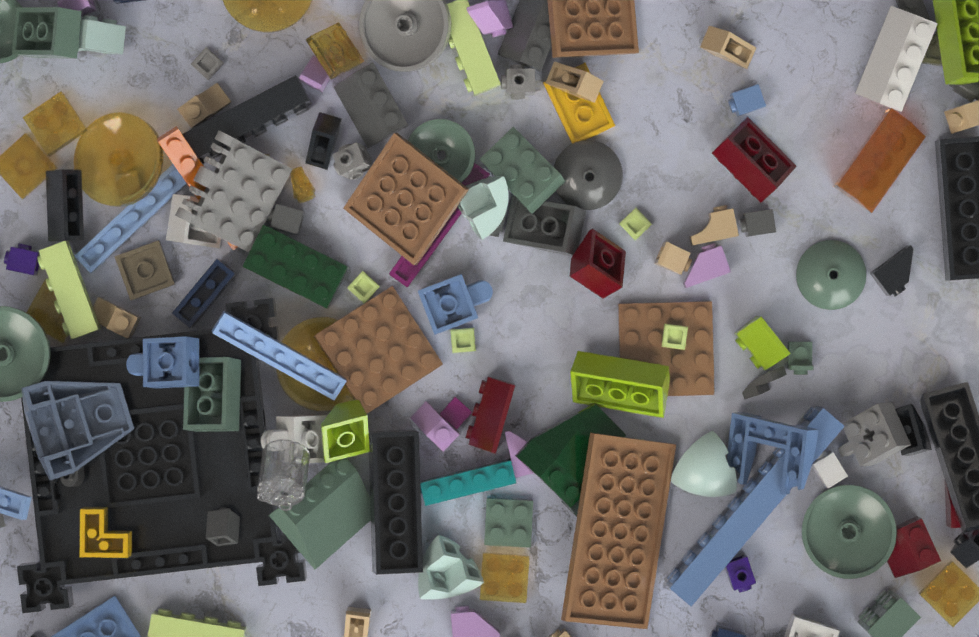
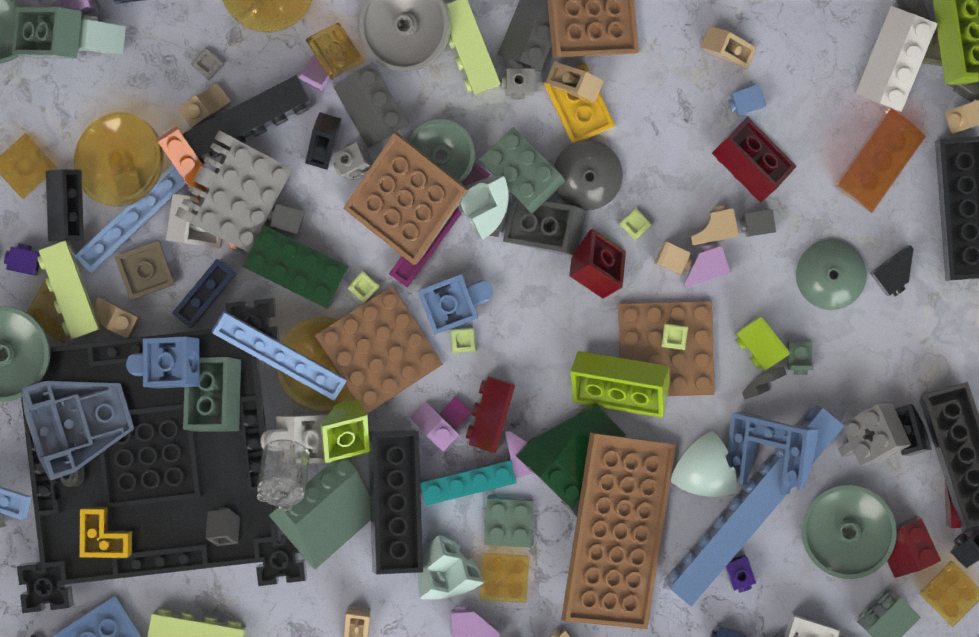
(55, 123): clear yellow plate -> none
(301, 185): clear yellow cone -> none
(491, 17): lavender slope -> none
(829, 469): white brick -> none

